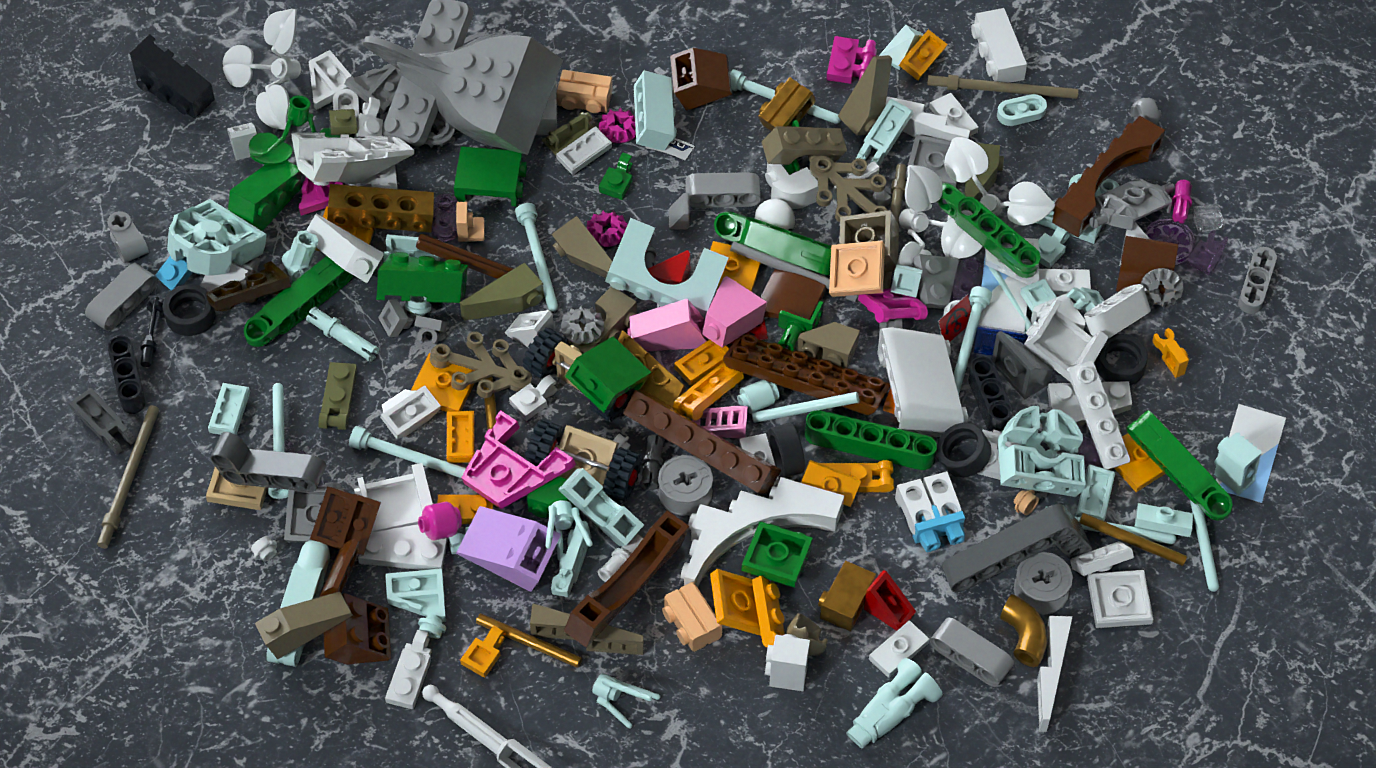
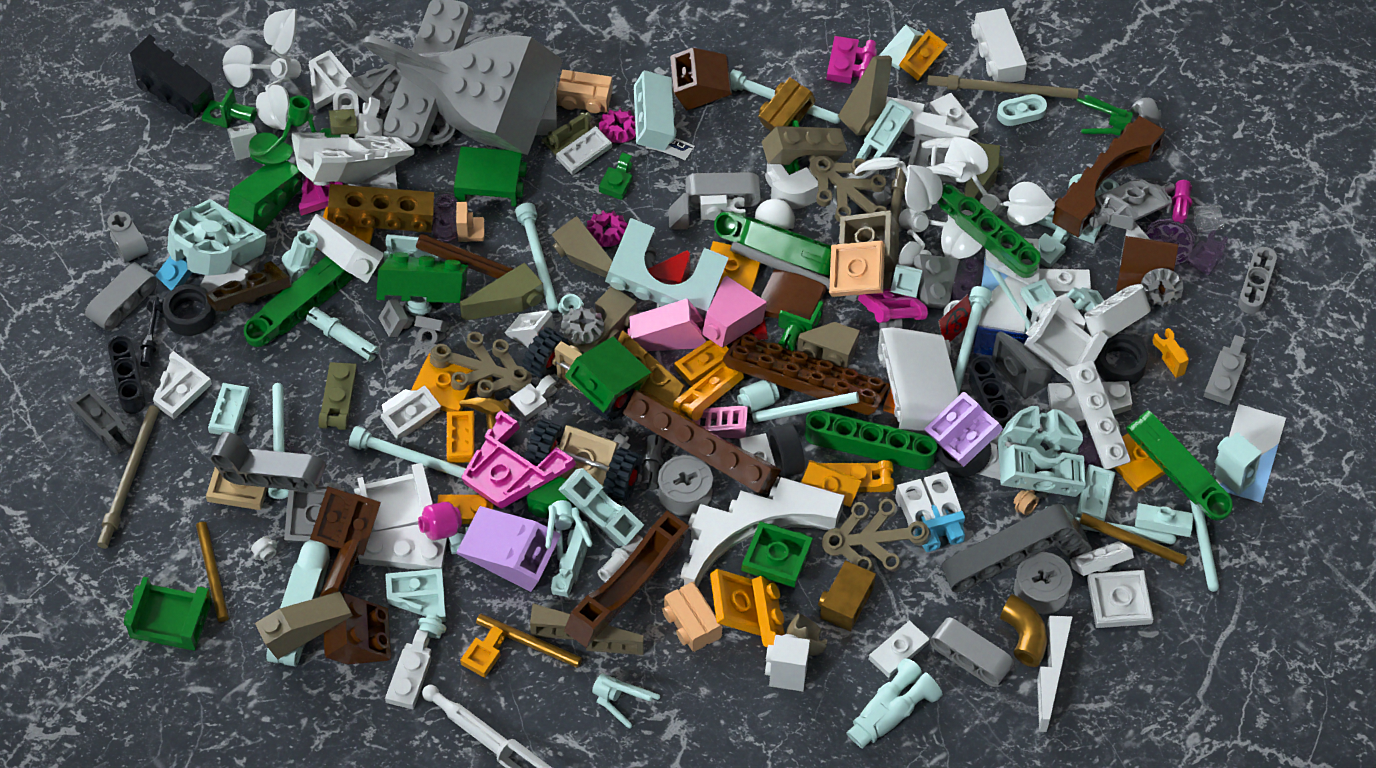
(168, 615): none -> green panel
(179, 386): none -> white wing
(212, 572): none -> pearl gold bar
(229, 110): none -> green bracket
(487, 405): none -> pearl gold bar
(569, 301): none -> light aqua plate
(714, 205): none -> white plate
(871, 536): none -> dark tan plant
(888, 602): red slope -> none
(951, 168): none -> white plant
(963, 429): none -> lavender slope
(1118, 119): none -> green plant
(1226, 372): none -> light grey hinge

